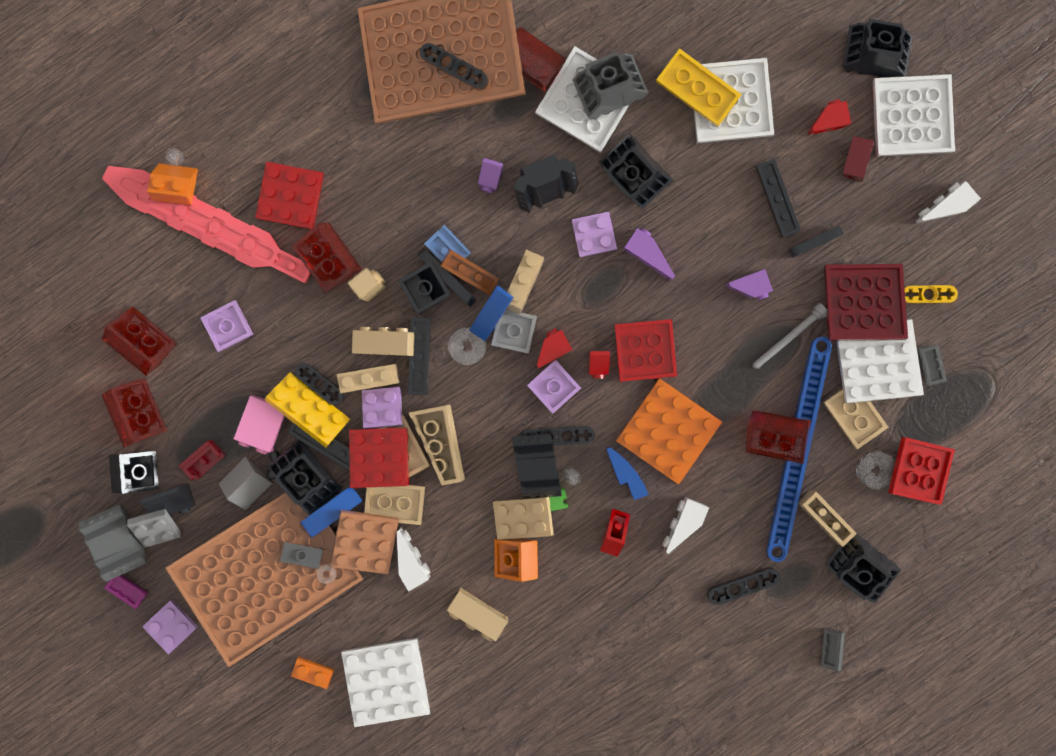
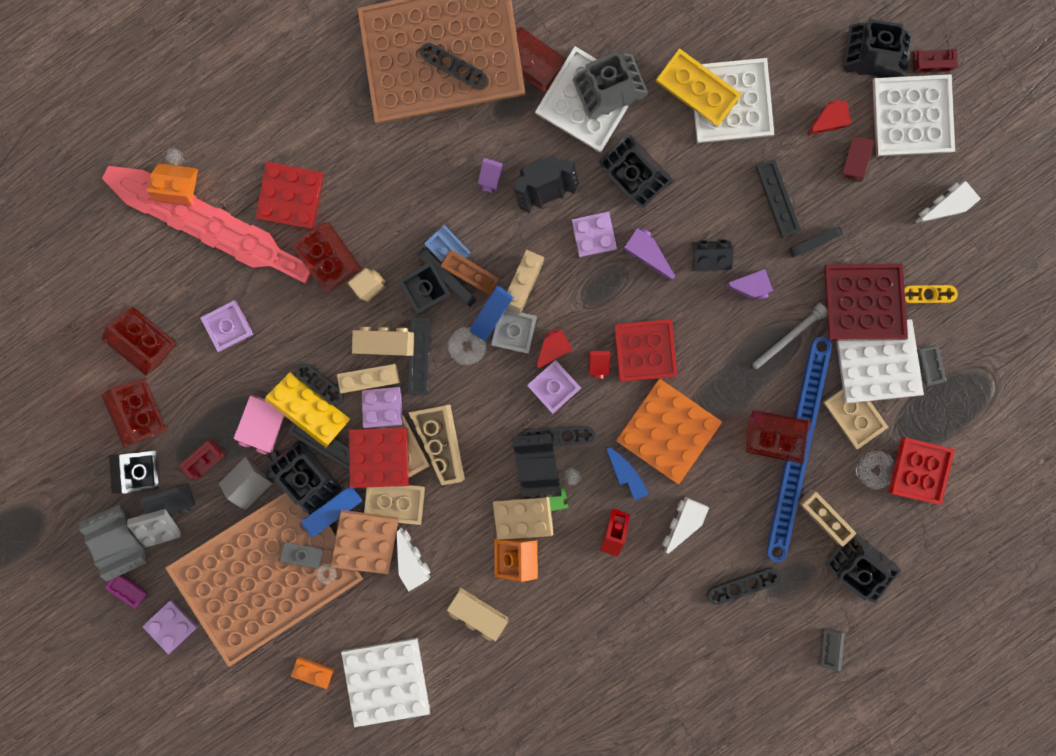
(712, 255): none -> black bracket
(934, 61): none -> dark red hinge

